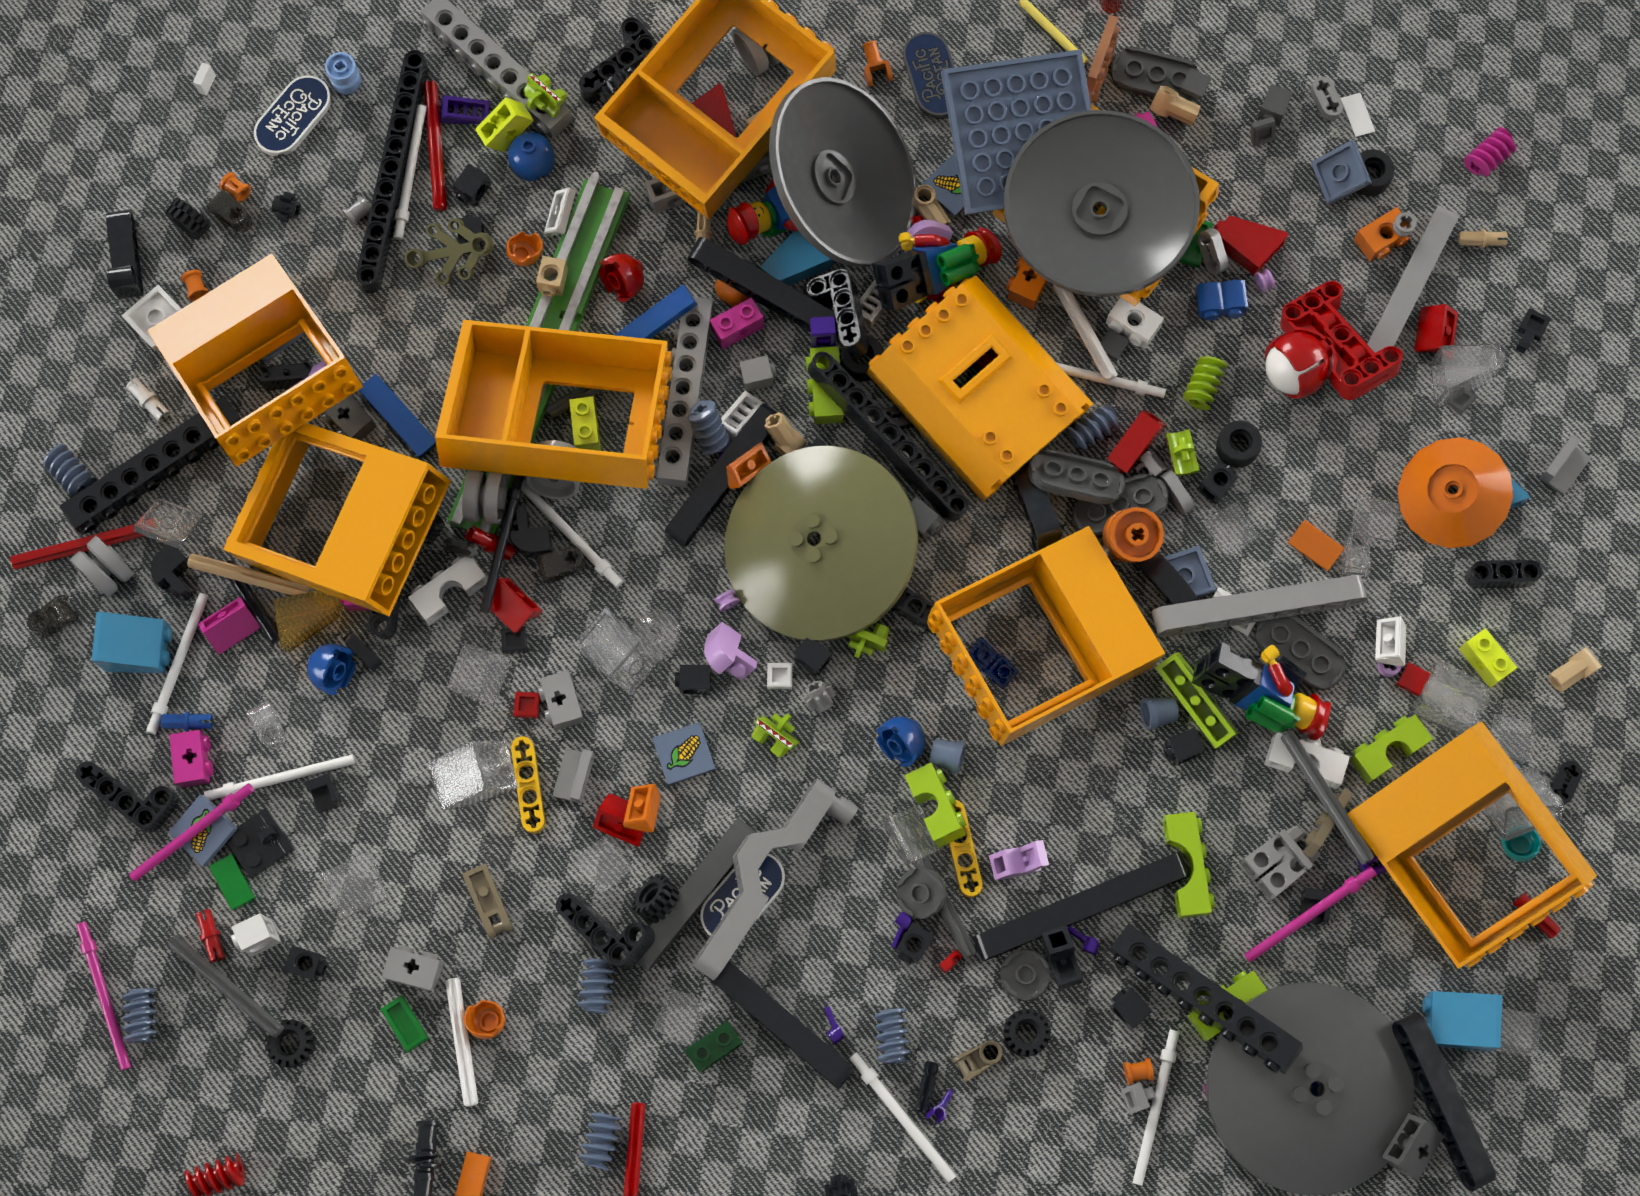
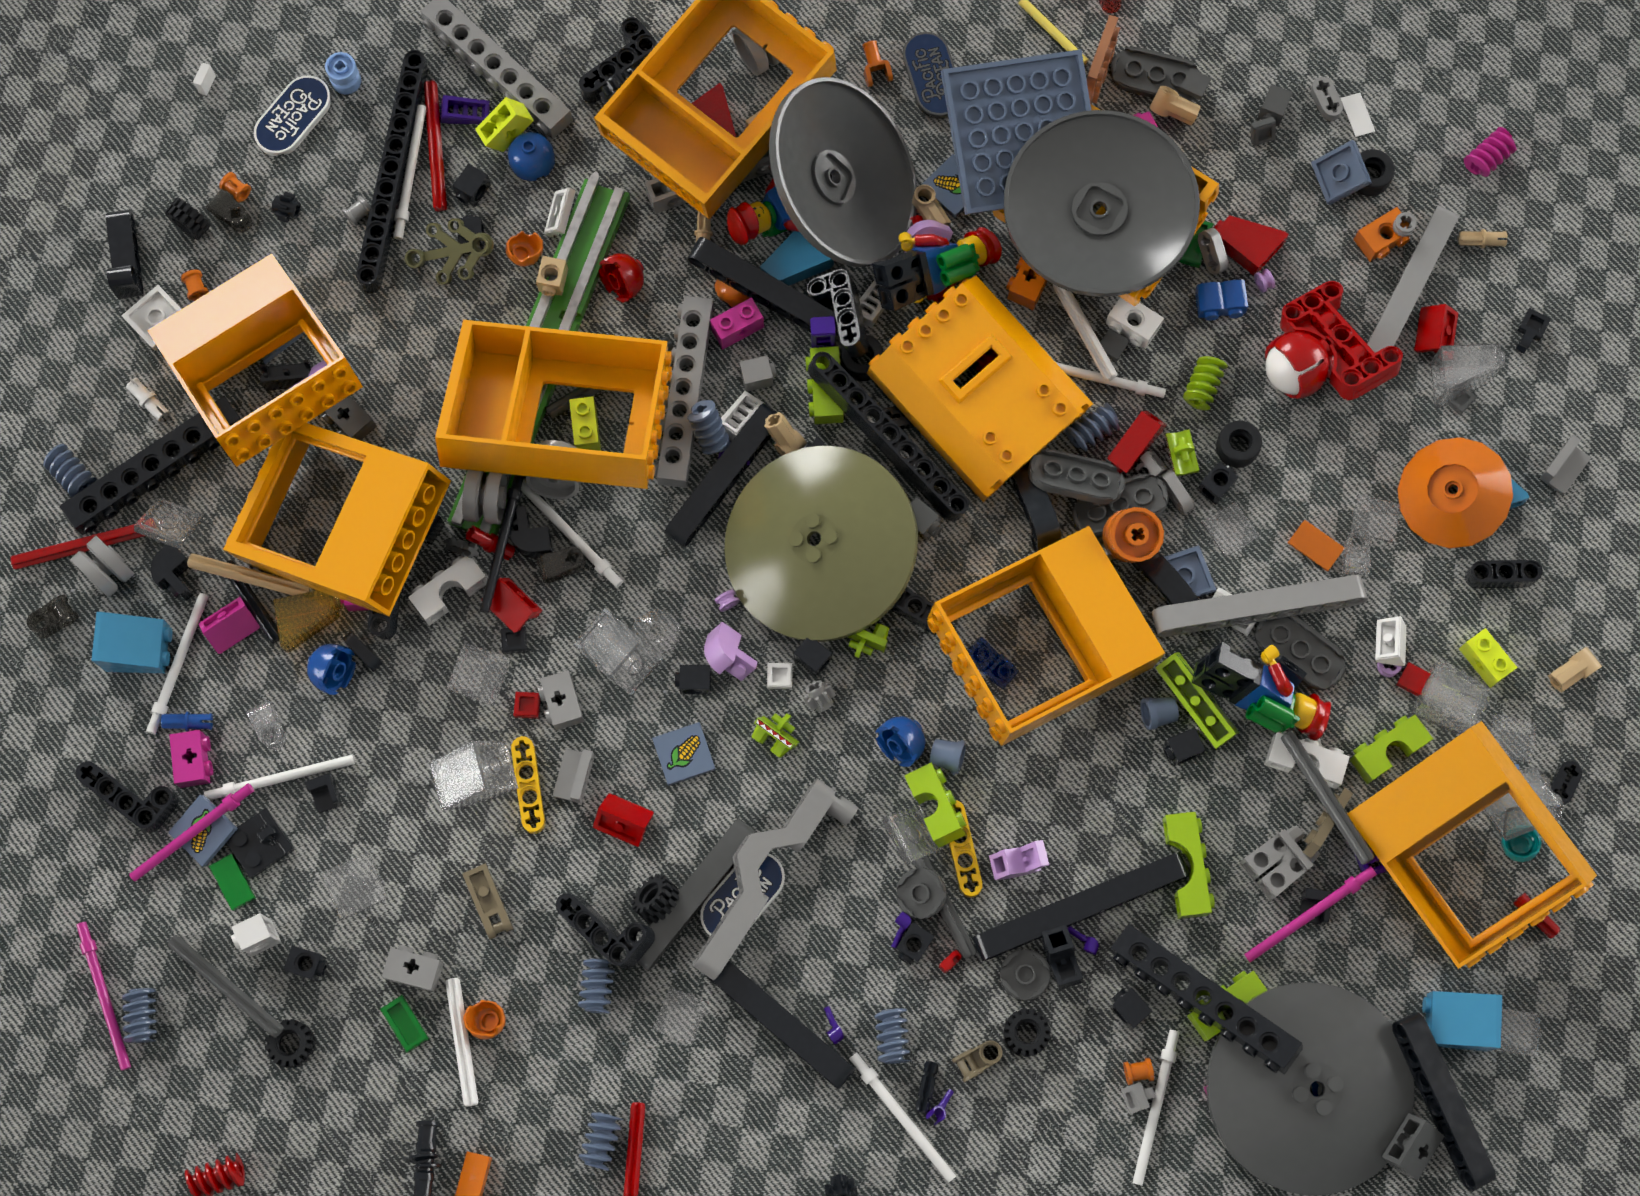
(210, 935): red pin -> none
(398, 416): blue tile -> none
(541, 95): lime hips -> none
(603, 865): clear piece -> none
(642, 808): orange slope -> none
(660, 315): blue tile -> none
(713, 1047): dark green brick -> none
(747, 466): orange slope -> none

